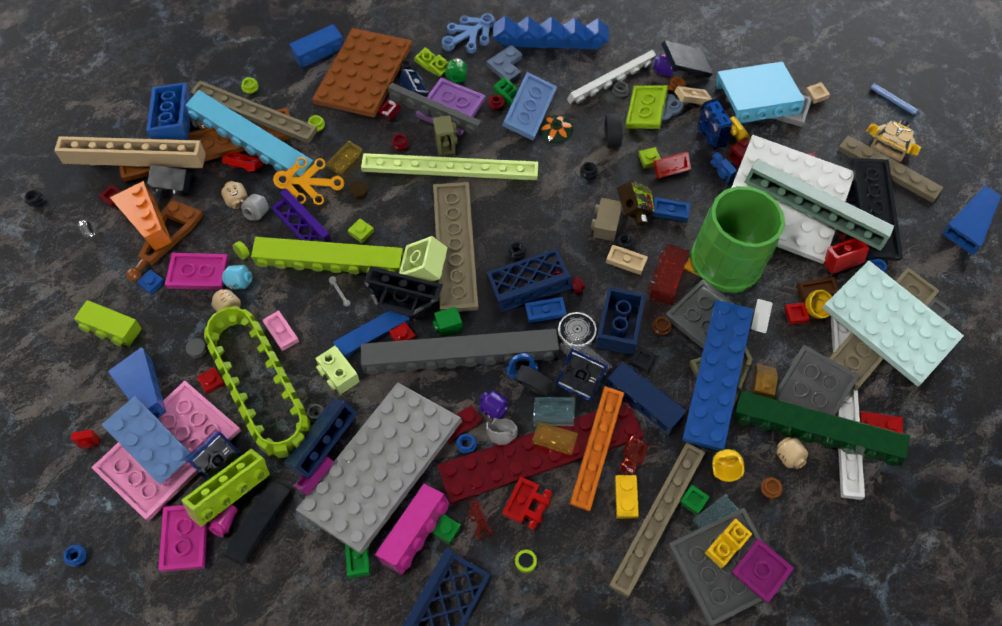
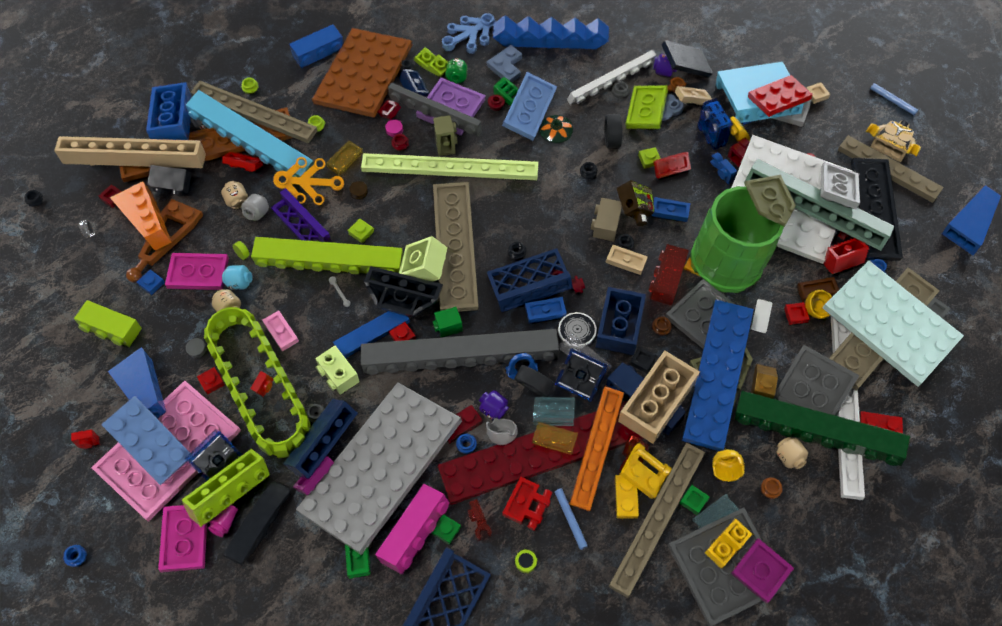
(262, 384): none -> red plate
(394, 127): none -> dark pink tile
(571, 519): none -> medium blue bar
(642, 476): none -> yellow plate
(658, 396): none -> tan brick
(771, 198): none -> olive tile
(780, 95): none -> plate
(840, 185): none -> light grey plate

